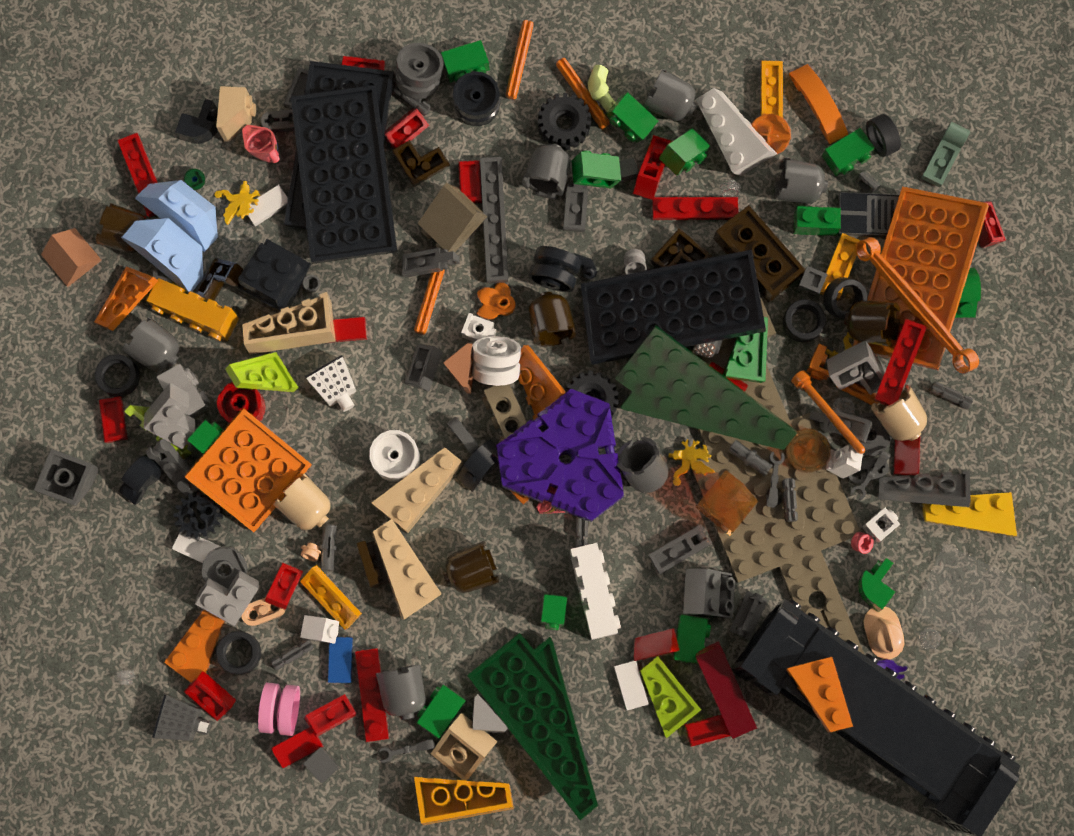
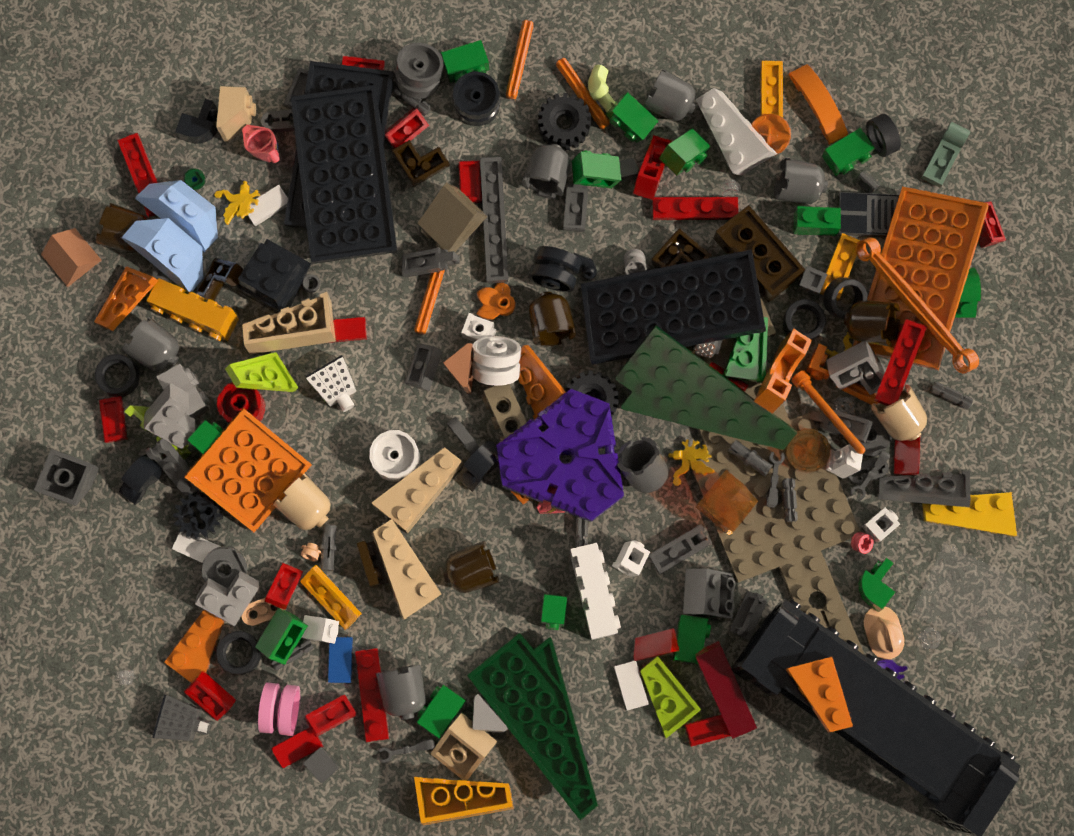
(281, 636): none -> green brick
(639, 556): none -> white brick
(776, 382): none -> orange arch

